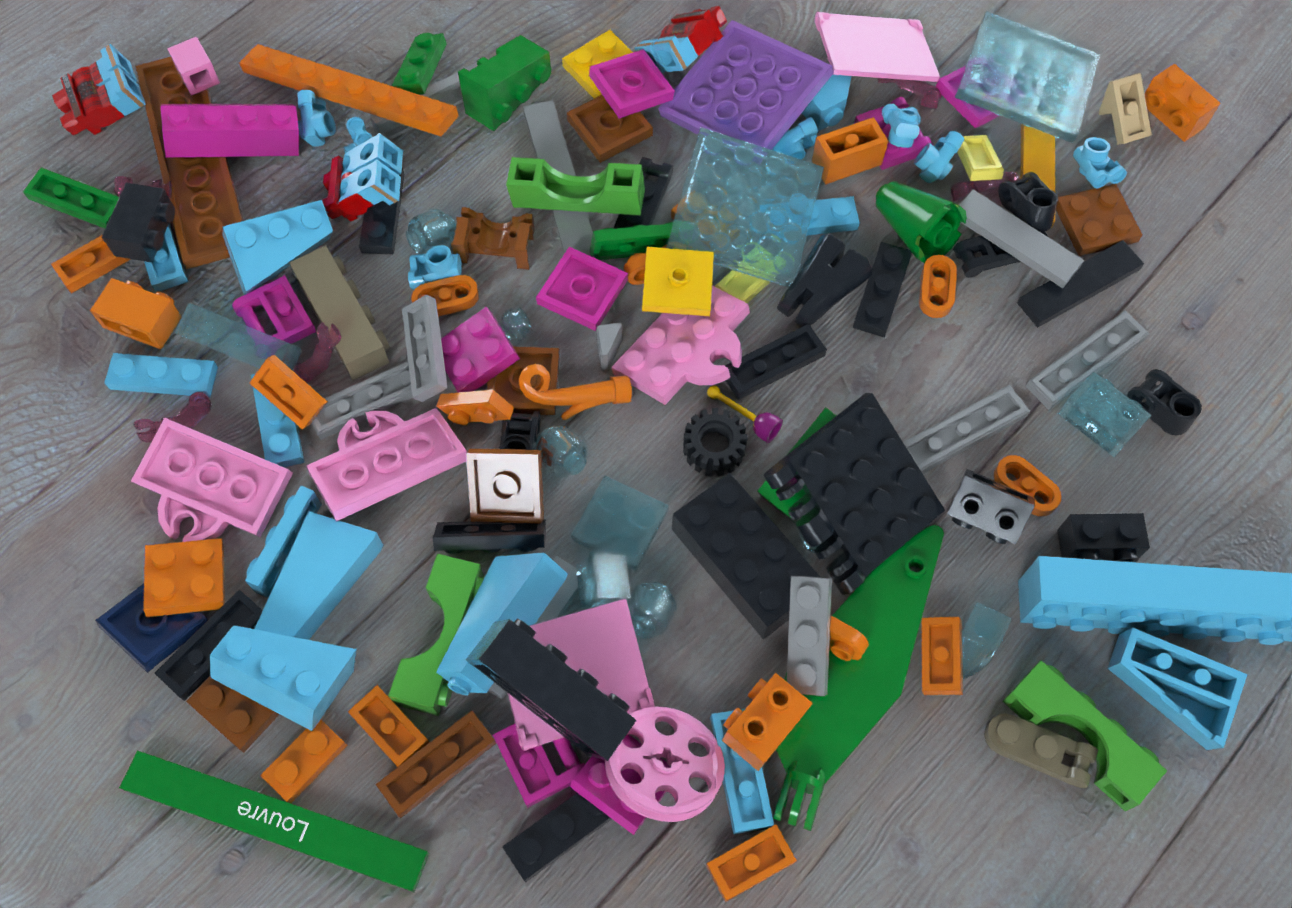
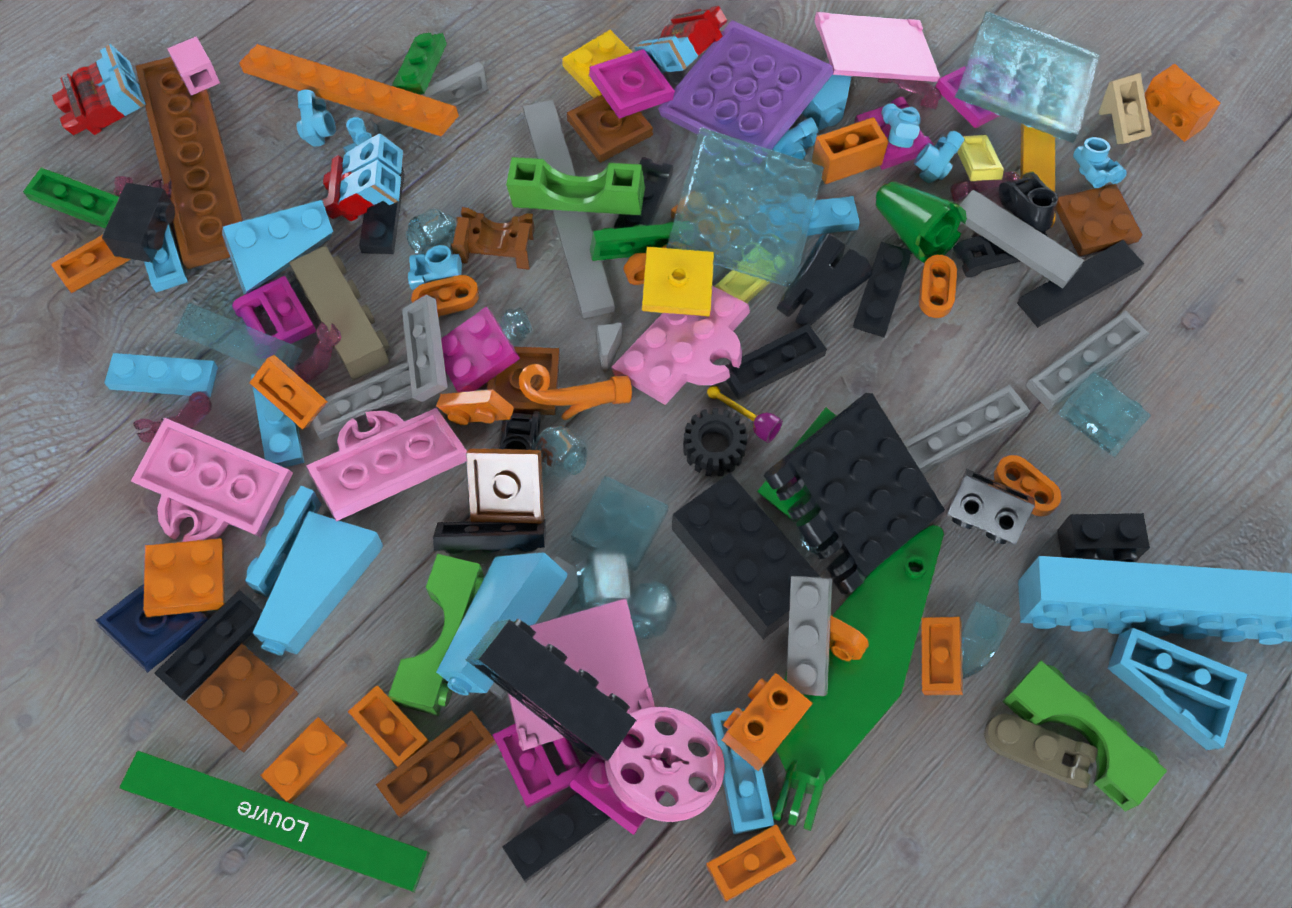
(136, 312): orange brick -> none
(230, 130): dark pink slope -> none
(283, 671): medium azure wedge -> none
(504, 81): green wedge -> none
(582, 288): dark pink plate -> none
(1165, 401): black piece -> none

